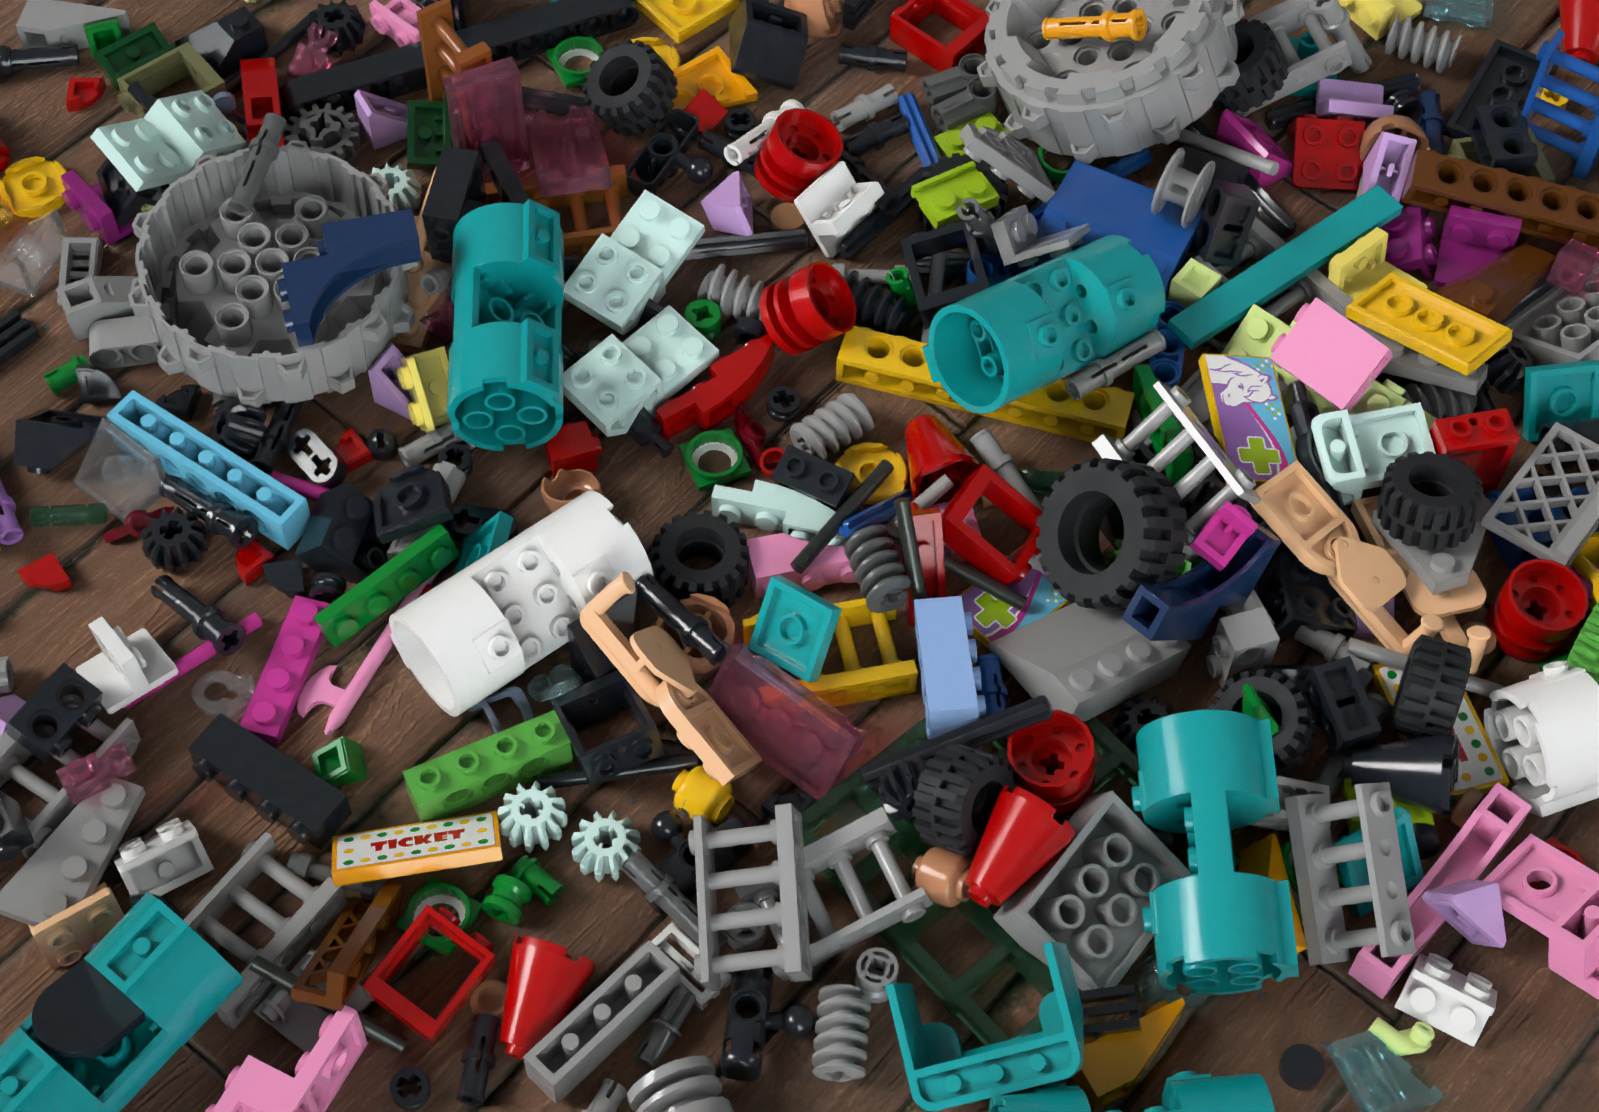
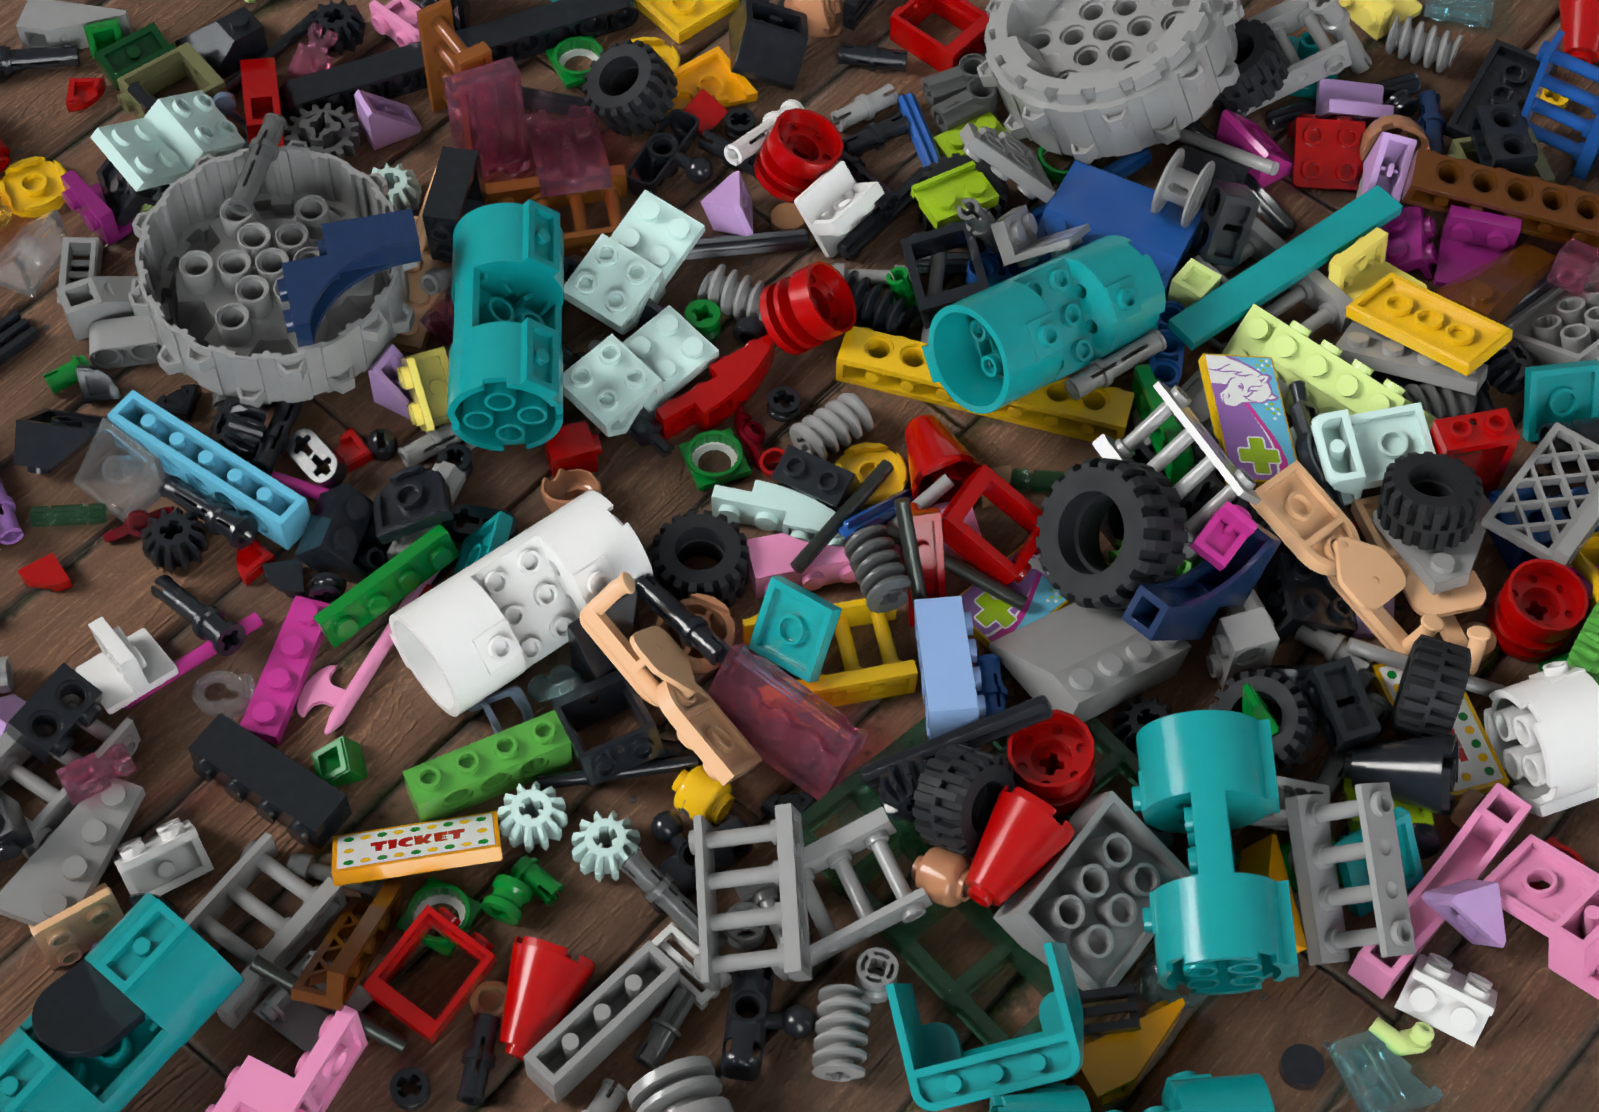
(427, 133): dark green bracket -> none
(501, 172): black beam -> none
(1002, 463): light grey pin -> none
(1108, 26): light orange pin -> none
(1330, 355): bright pink panel -> none

